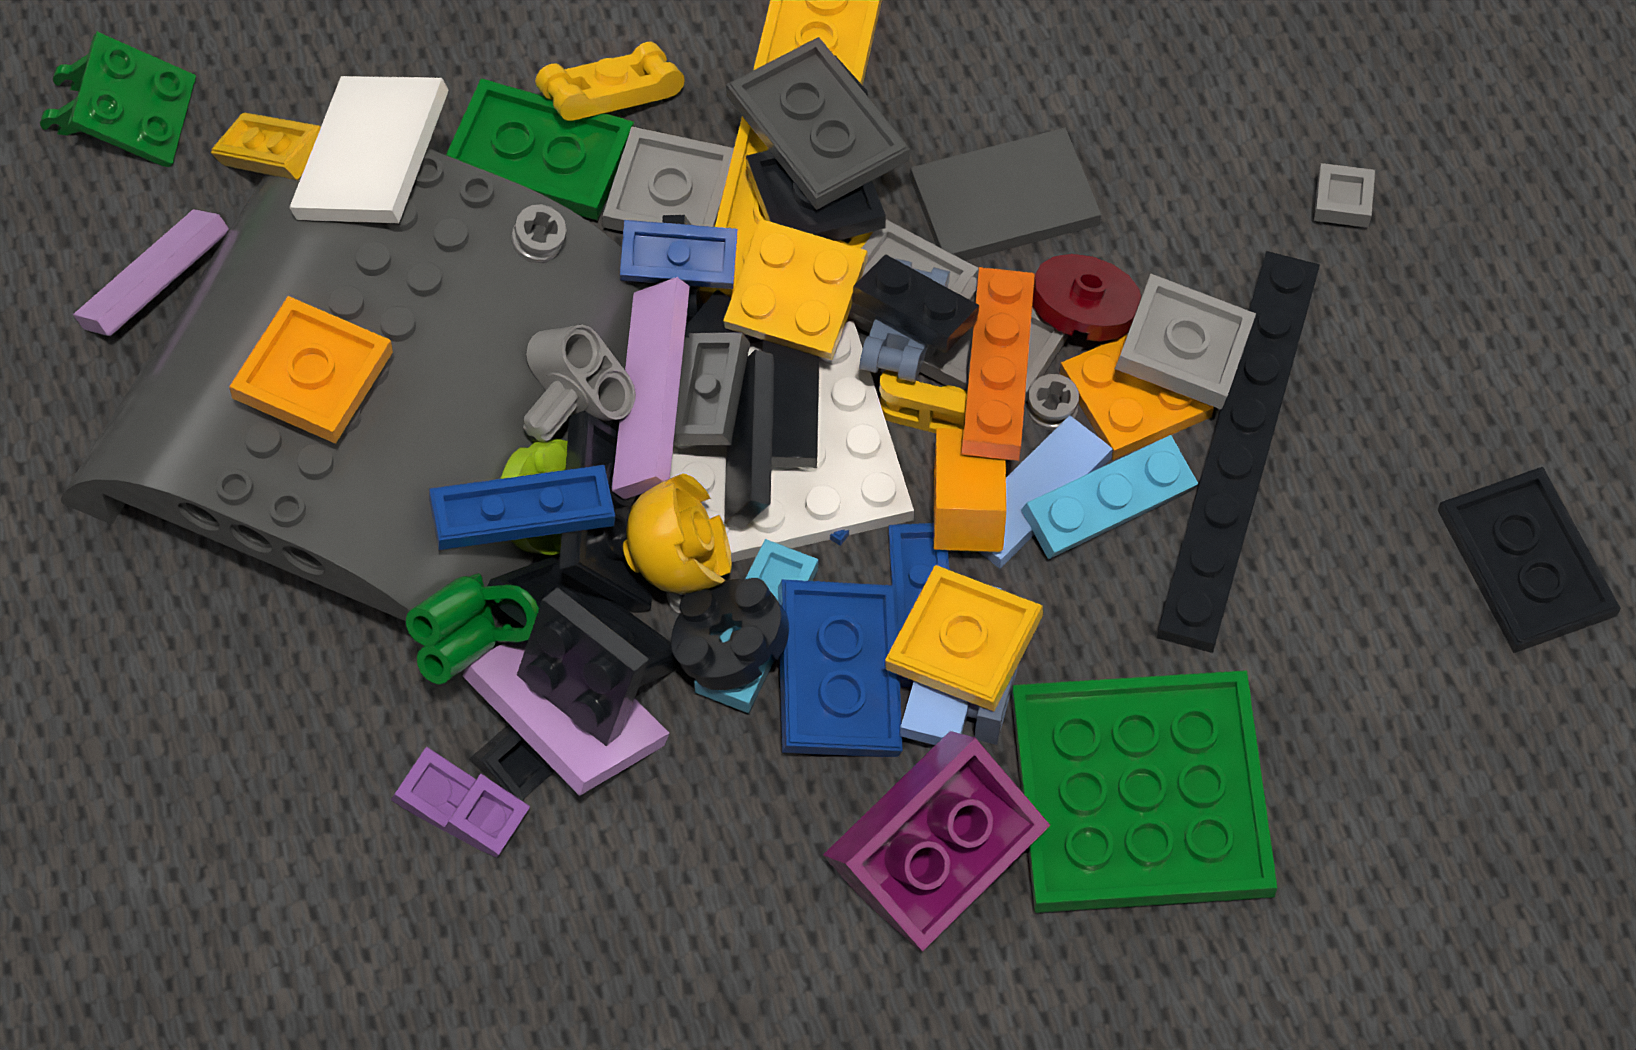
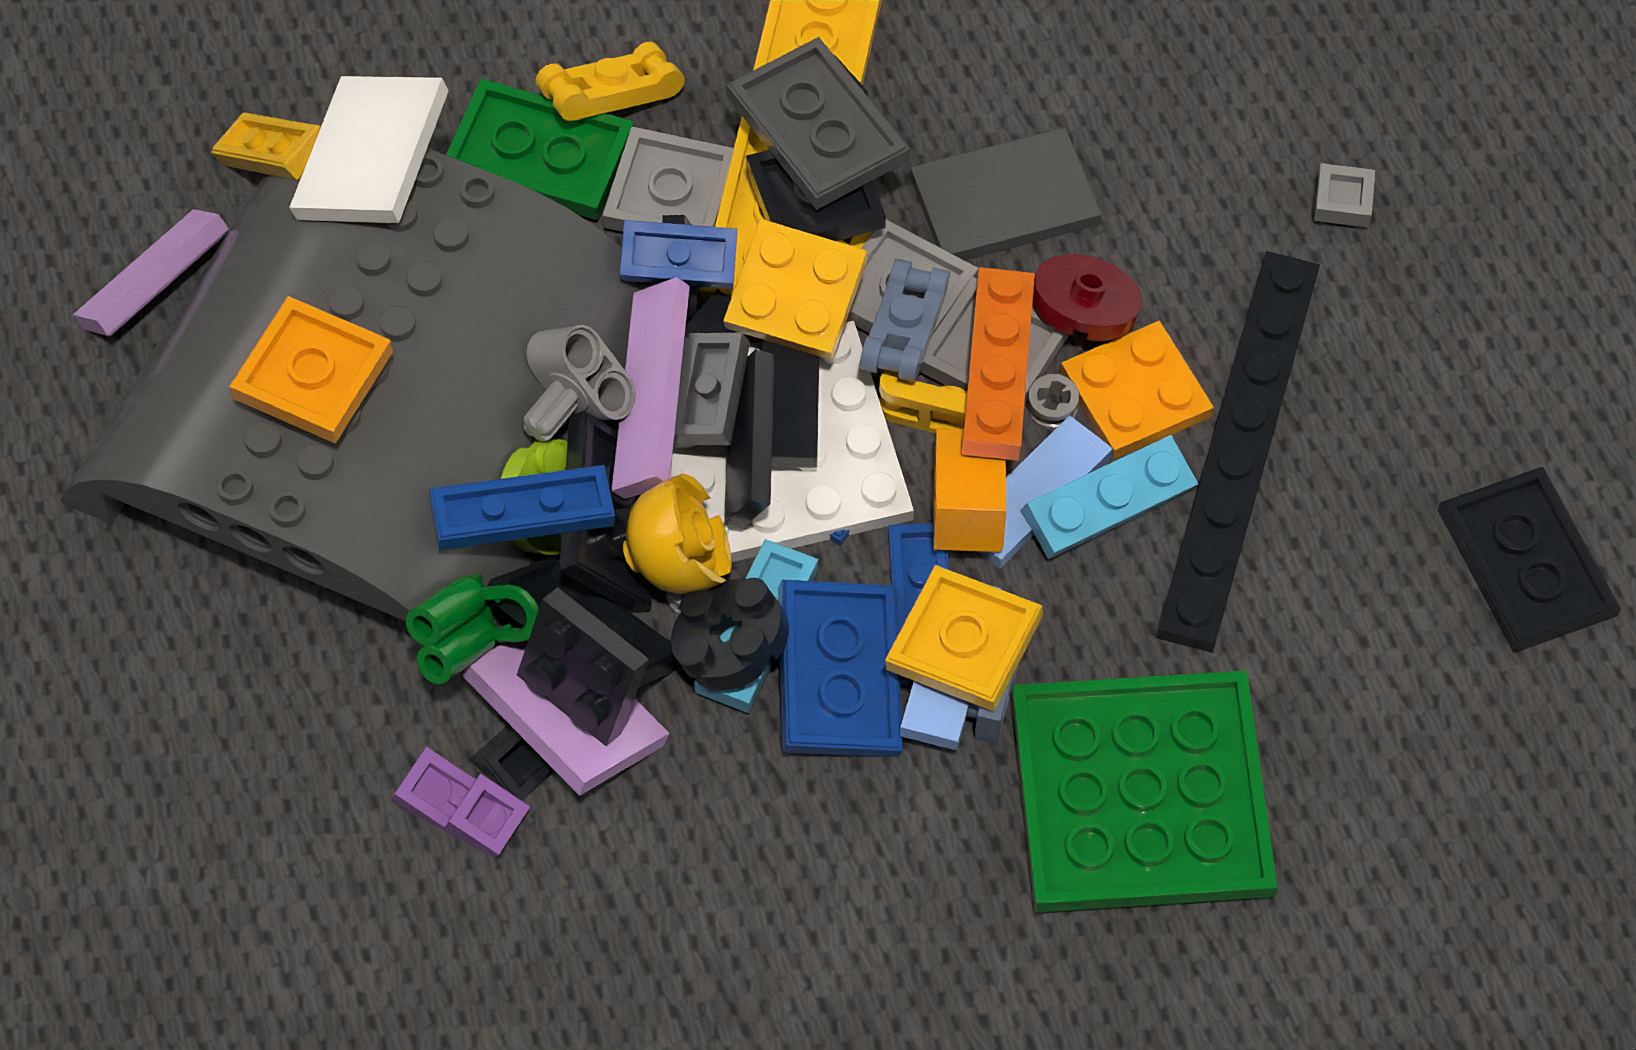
(124, 99): green plate -> none
(542, 216): light grey bush -> none
(915, 303): black plate -> none
(937, 839): magenta slope -> none
(1185, 341): light grey plate -> none

